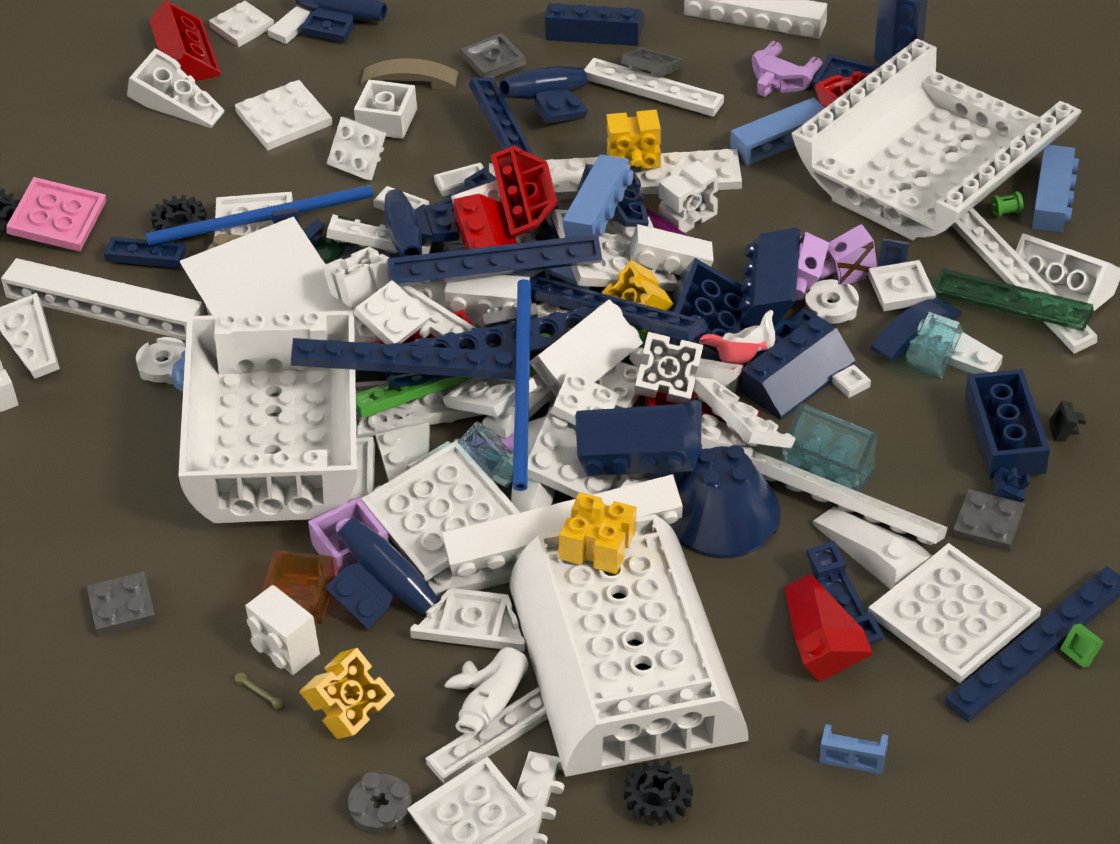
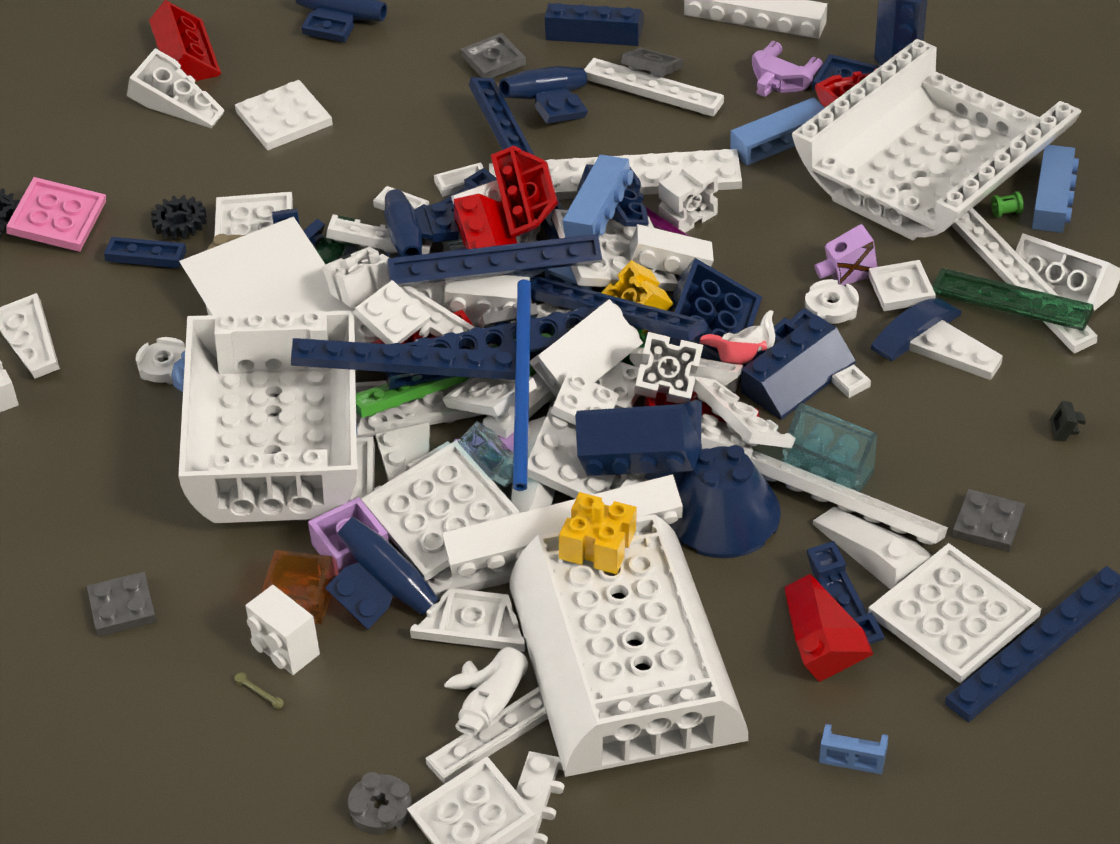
(101, 298): white brick -> none
(241, 23): white plate -> none
(257, 215): blue piece -> none
(289, 25): white tile -> none
(346, 693): yellow brick -> none
(356, 148): white plate -> none
(387, 107): white brick -> none
(412, 70): dark tan slope -> none
(635, 138): yellow brick -> none
(657, 790): black gear -> none
(770, 276): dark blue slope -> none
(810, 262): lavender torso -> none
(893, 252): dark blue tile -> none
(934, 345): clear light blue brick -> none
(1007, 422): dark blue brick -> none
(1010, 485): dark blue tile -> none
(1081, 645): bright green tile -> none

